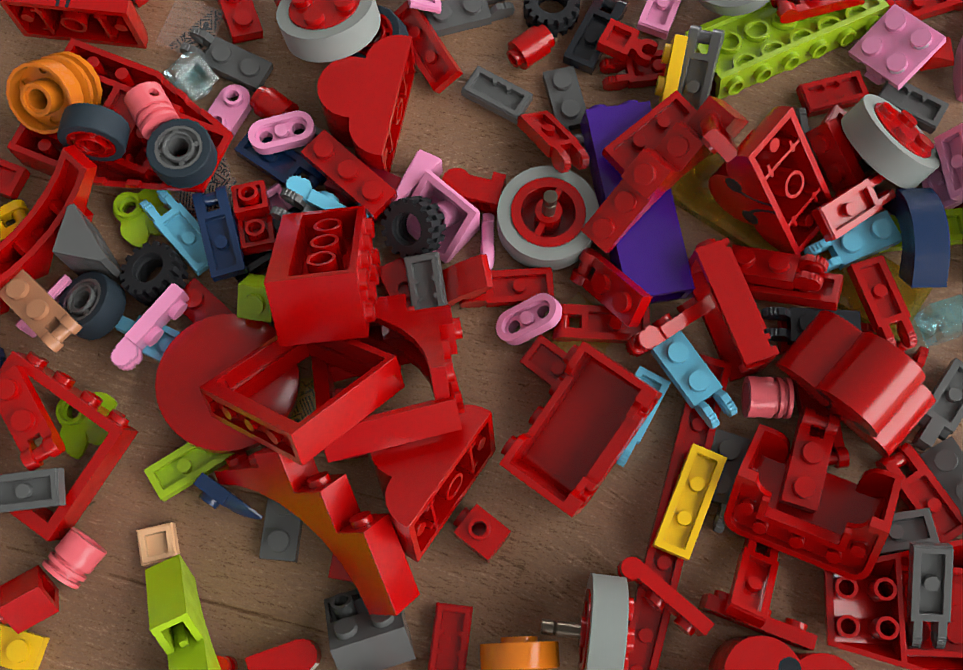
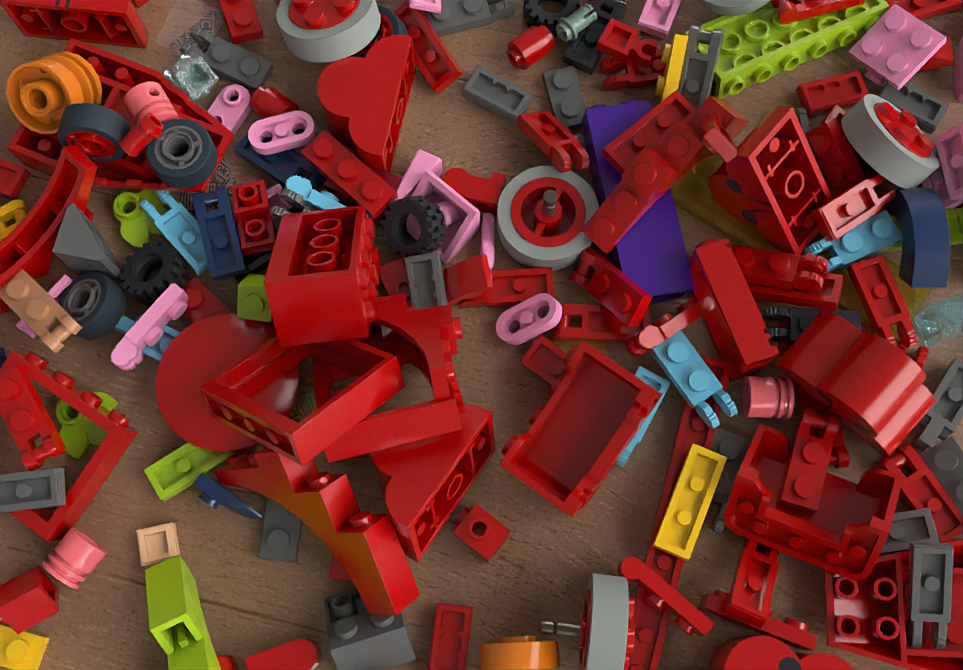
(141, 134): none -> red pin
(570, 27): none -> sand green pin

